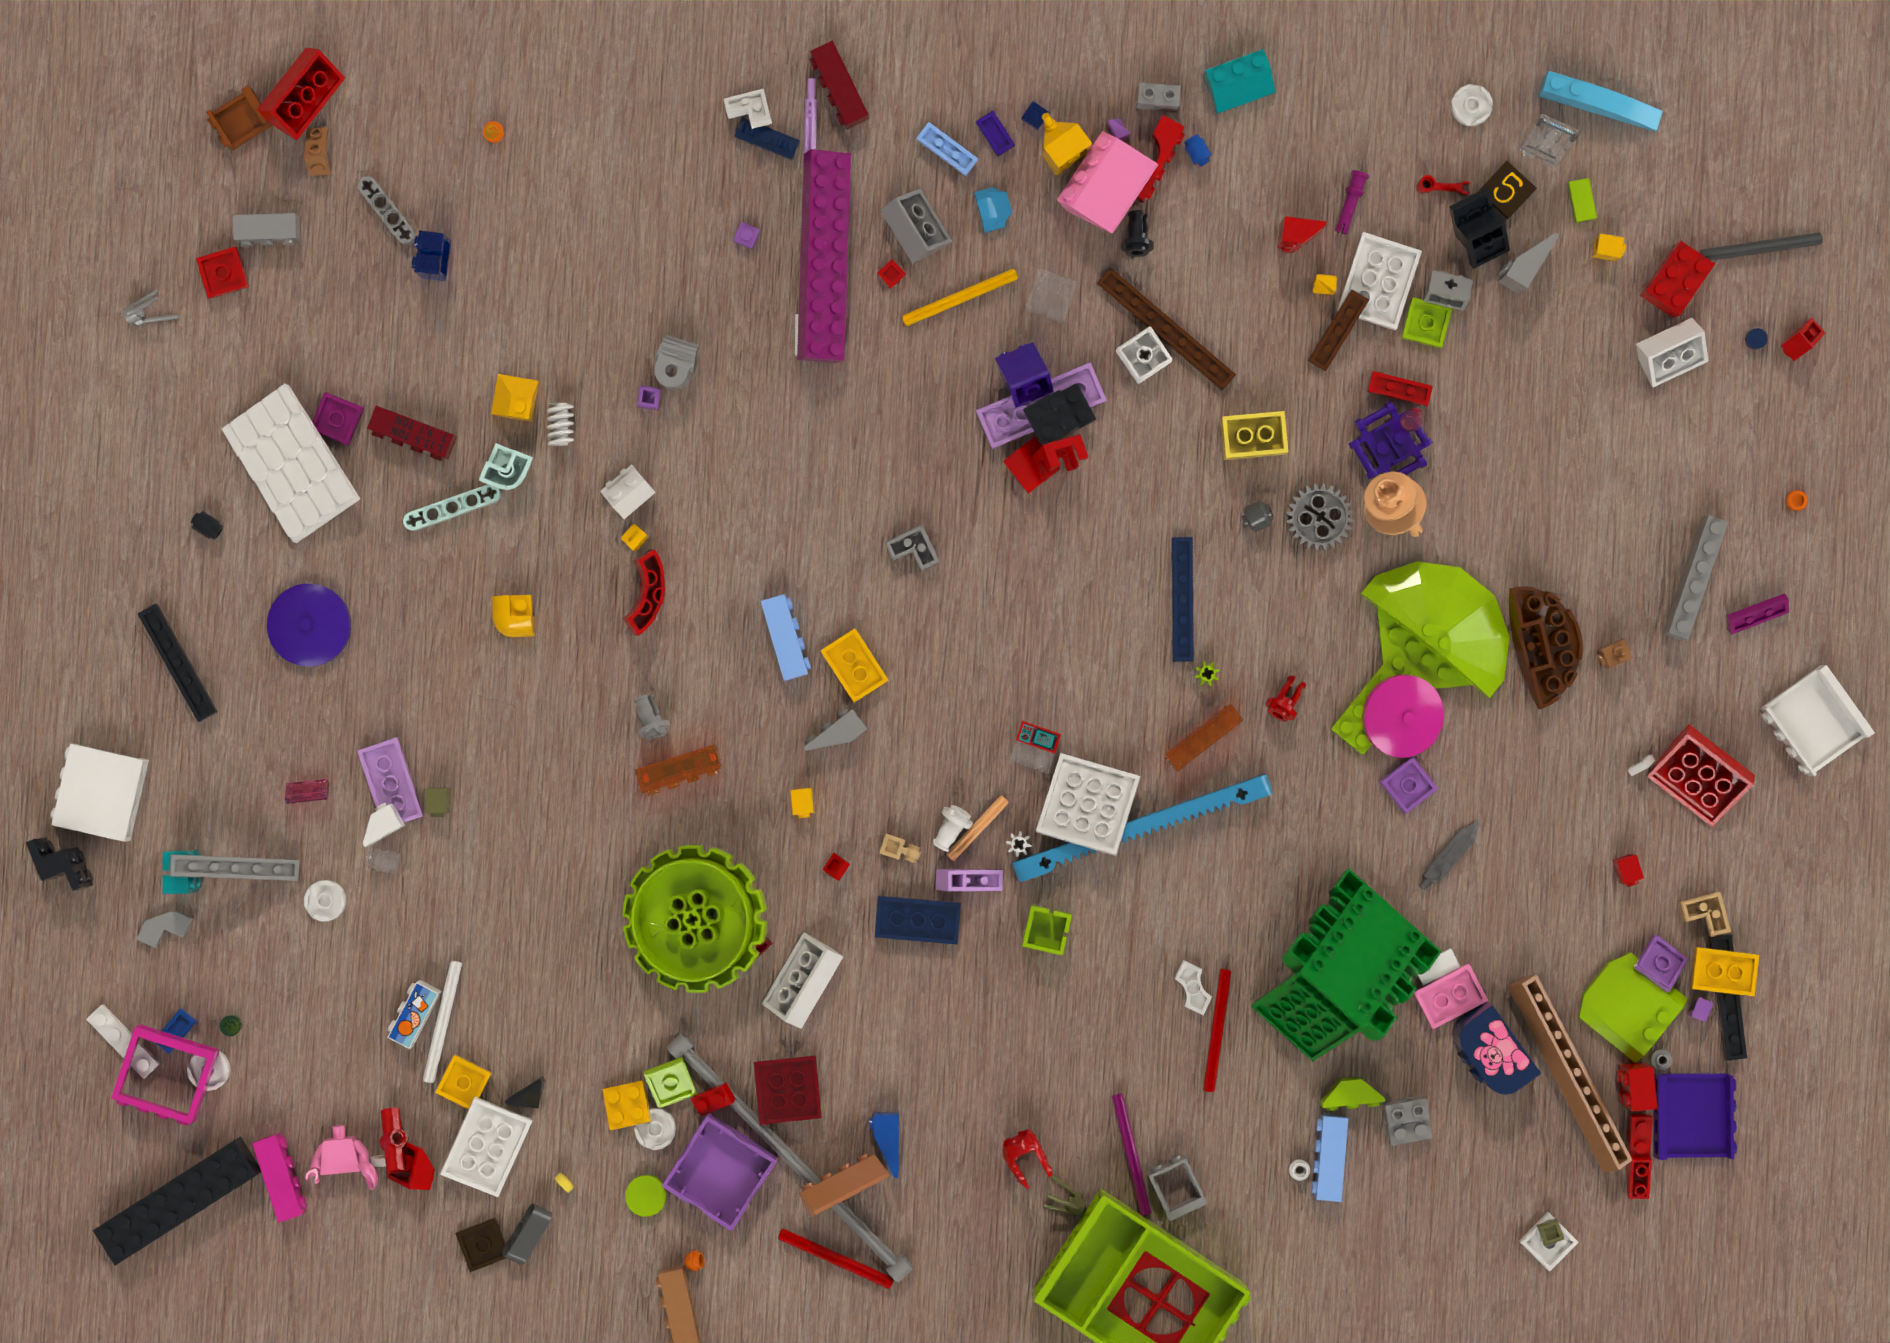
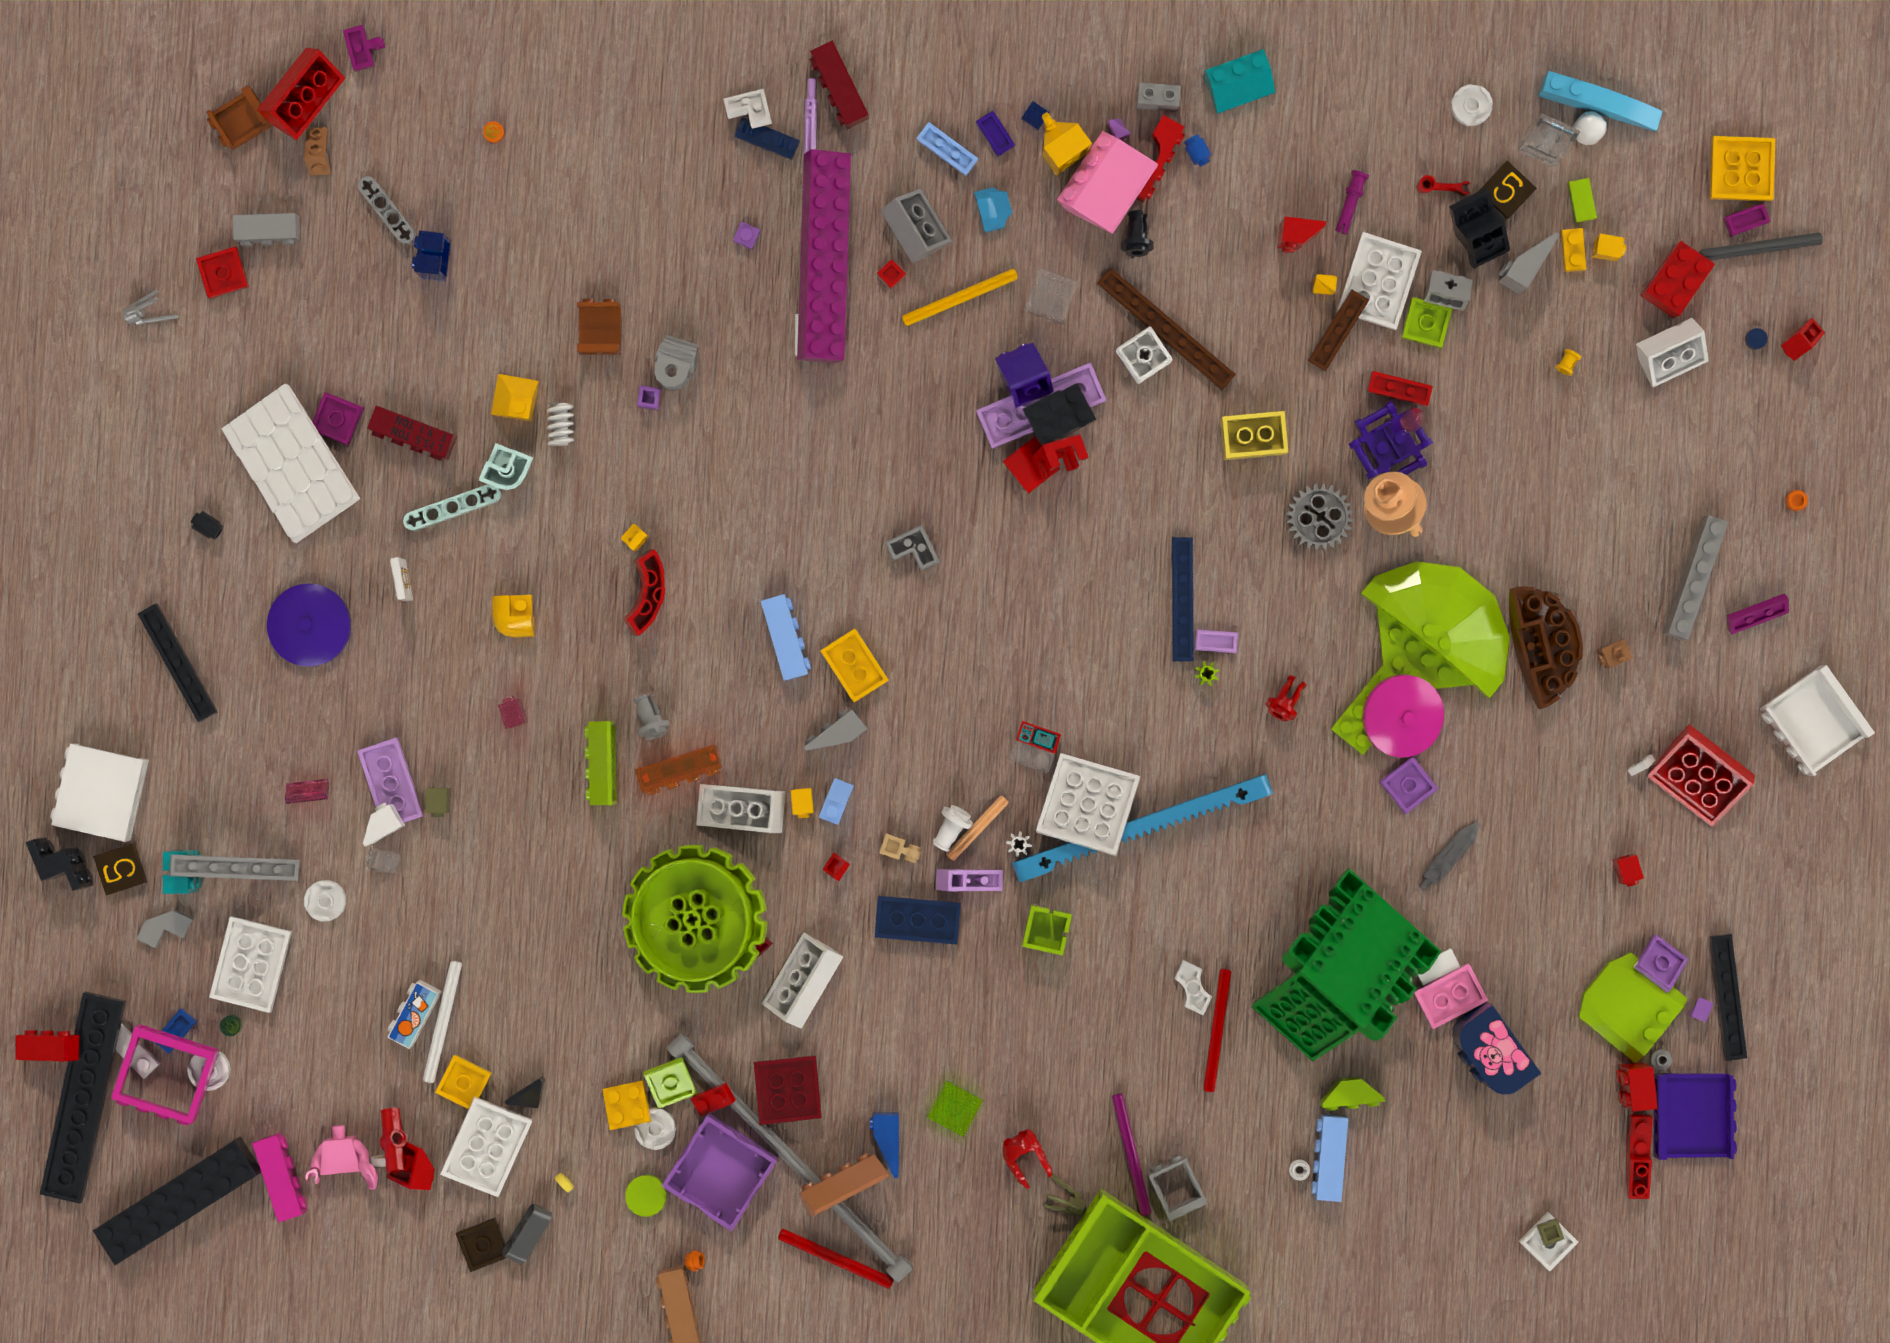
(46, 1046): none -> red brick
(83, 1098): none -> black plate
(120, 869): none -> dark brown tile
(250, 964): none -> white plate
(360, 47): none -> magenta plate
(401, 579): none -> white tile
(512, 712): none -> clear pink brick
(599, 327): none -> dark orange panel
(602, 763): none -> lime slope
(627, 491): white brick -> none
(741, 808): none -> white slope
(836, 801): none -> light blue slope
(955, 1108): none -> clear neon green plate
(1203, 737): clear orange brick -> none
(1216, 641): none -> lavender tile
(1258, 516): dark grey head -> none
(1407, 1120): light grey brick -> none
(1568, 362): none -> yellow bush
(1570, 1073): medium nougat brick -> none
(1573, 250): none -> yellow plate
(1591, 127): none -> white hair
(1708, 907): tan brick -> none
(1724, 971): yellow plate -> none
(1742, 168): none -> yellow plate
(1746, 219): none -> magenta tile

